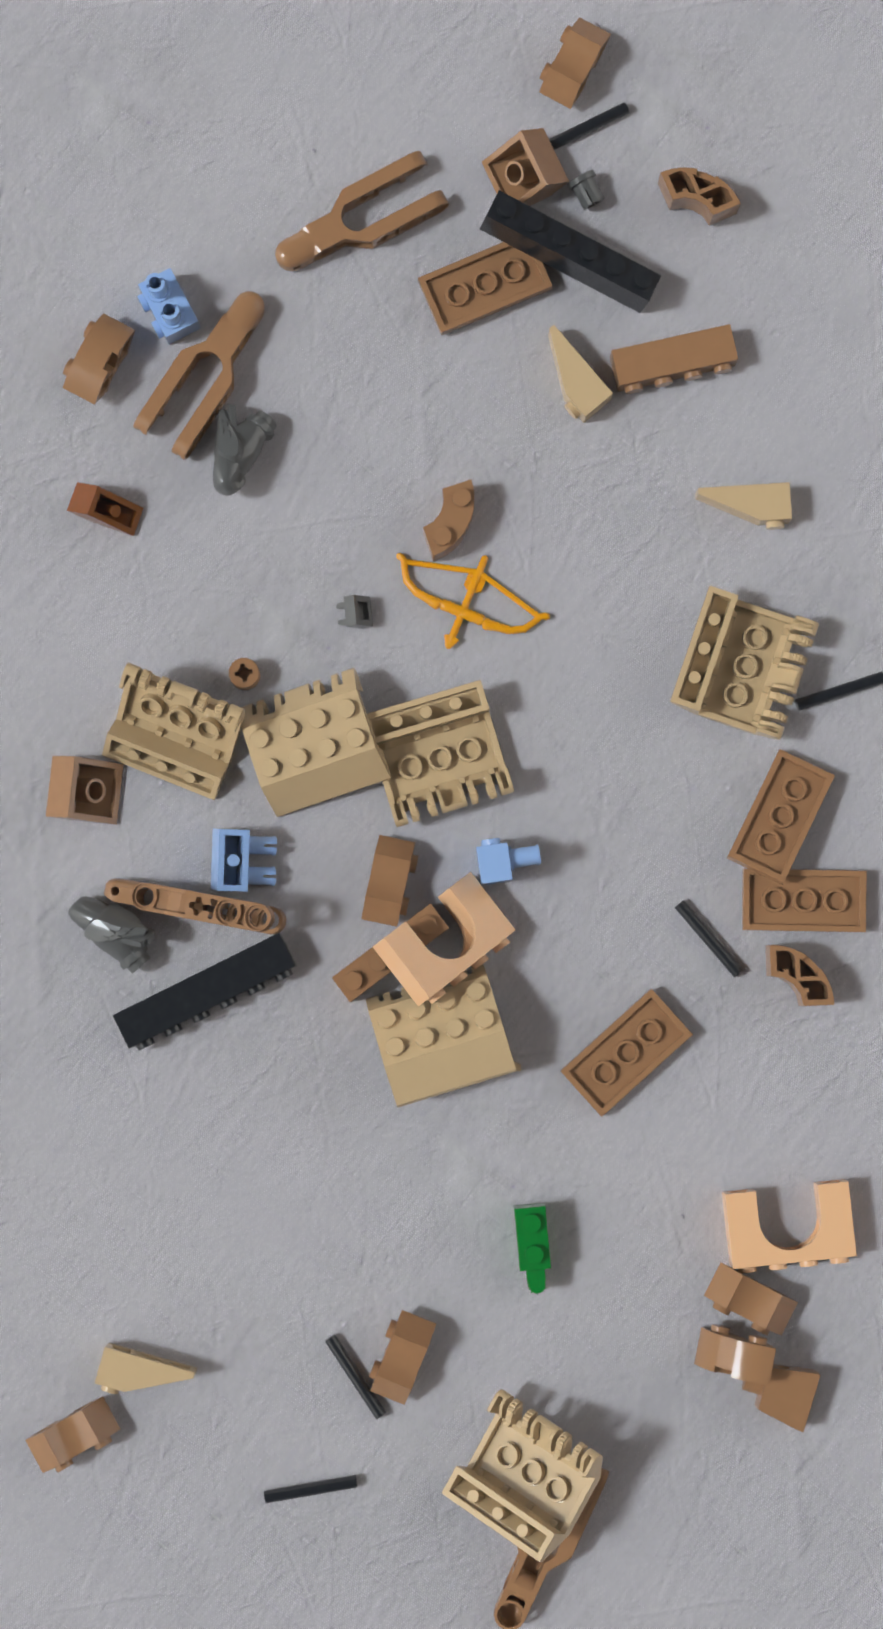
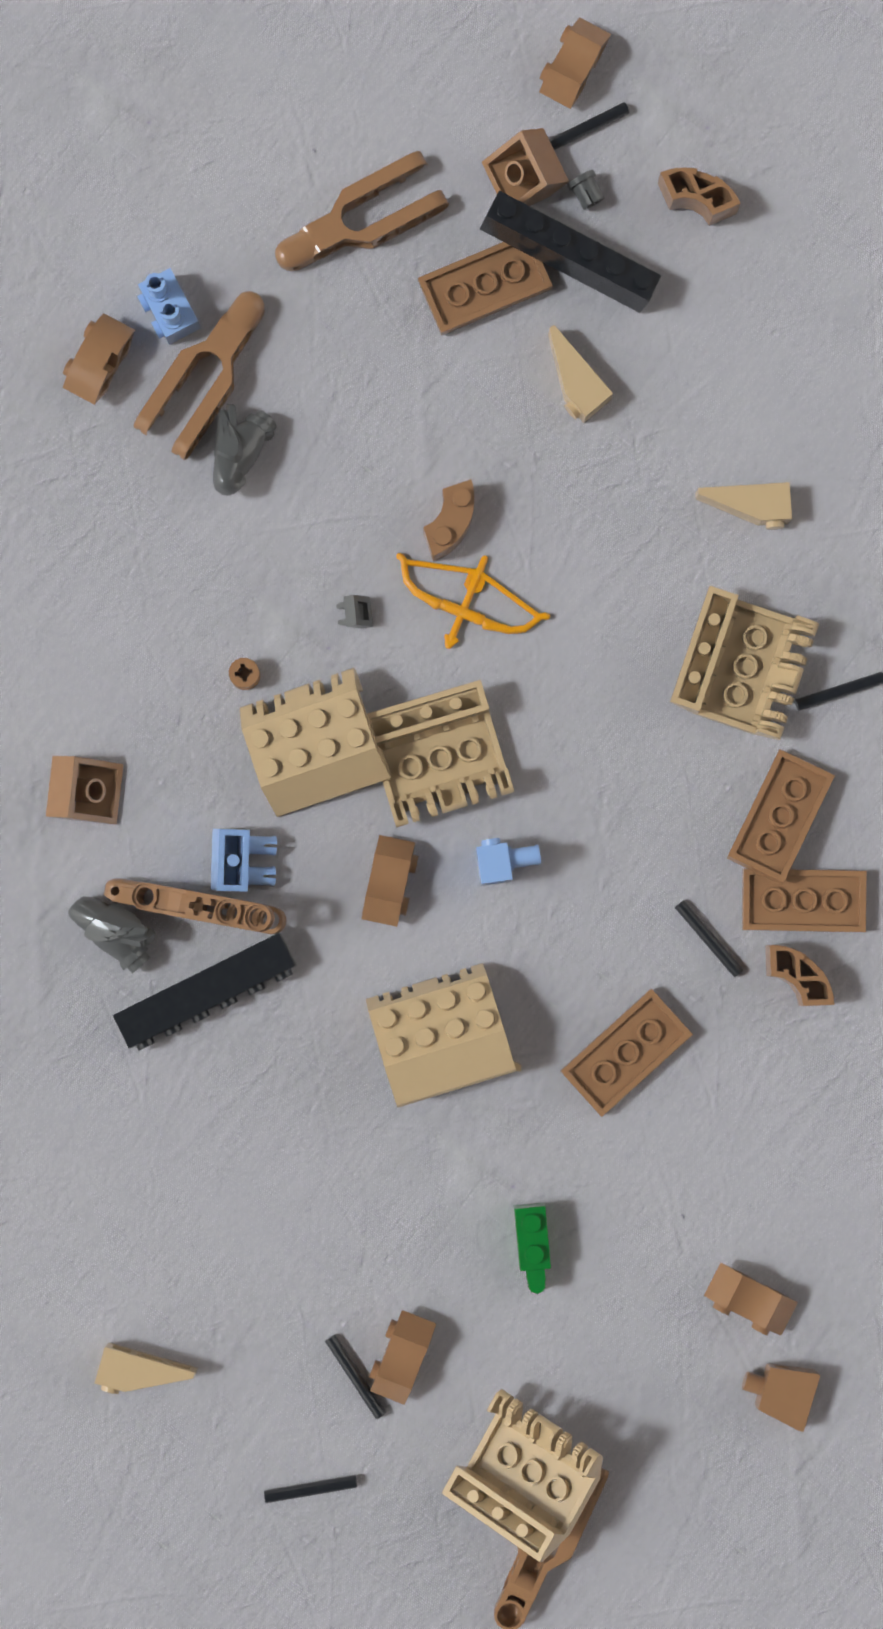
(72, 1435): medium nougat brick -> none
(105, 508): dark orange slope -> none
(173, 732): tan slope -> none
(370, 968): medium nougat brick -> none
(425, 973): light nougat arch -> none
(674, 358): medium nougat brick -> none
(735, 1355): medium nougat brick -> none
(831, 1238): light nougat arch -> none

